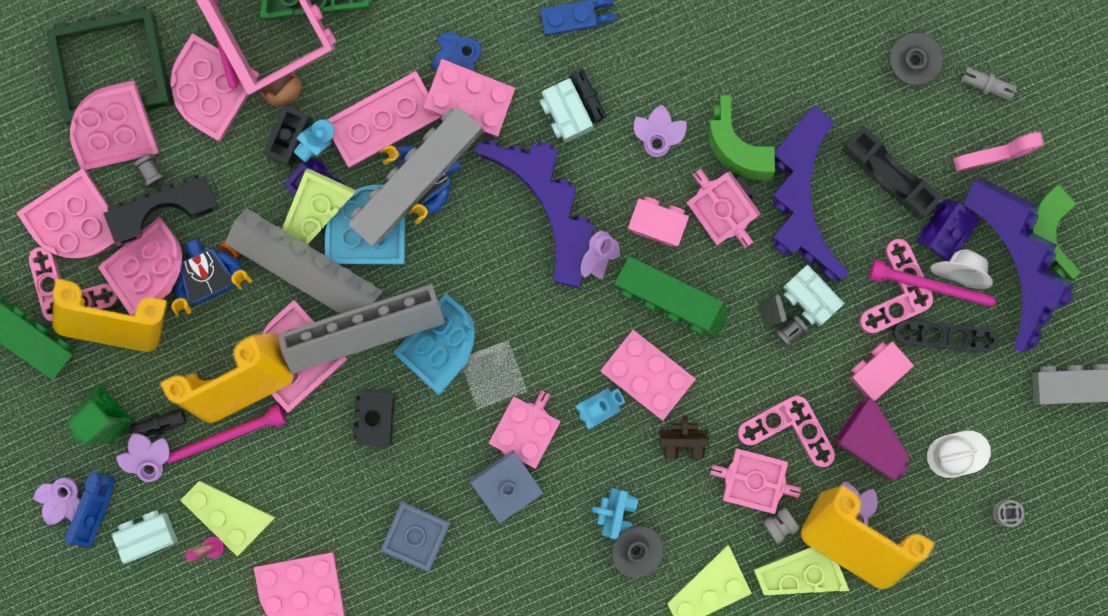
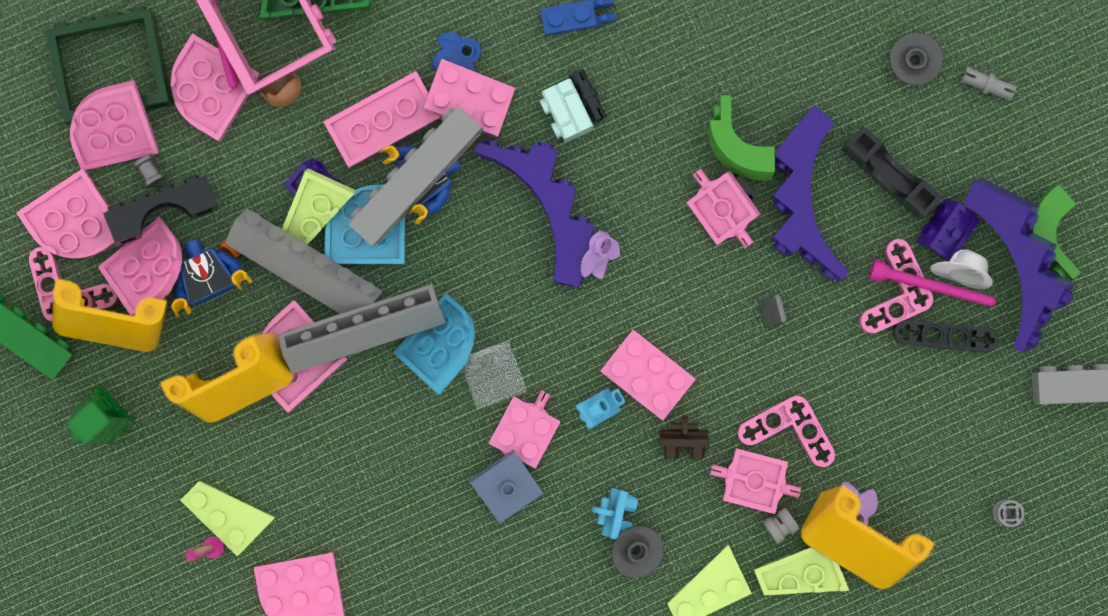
(56, 503): lavender plate -> none
(90, 510): blue hinge -> none
(142, 453): lavender plate -> none
(144, 537): light aqua brick -> none
(159, 423): black pin -> none
(274, 416): dark pink piece -> none
(284, 136): black brick -> none
(315, 139): medium azure hips -> none
(382, 433): black brick -> none
(415, 536): sand blue plate -> none
(658, 222): bright pink brick -> none
(659, 128): lavender plate -> none
(672, 297): green wedge -> none
(791, 331): flat silver bush -> none
(812, 296): light aqua brick -> none
(872, 441): magenta slope -> none
(880, 371): bright pink brick -> none
(958, 454): white piece -> none
(1017, 148): bright pink beam -> none

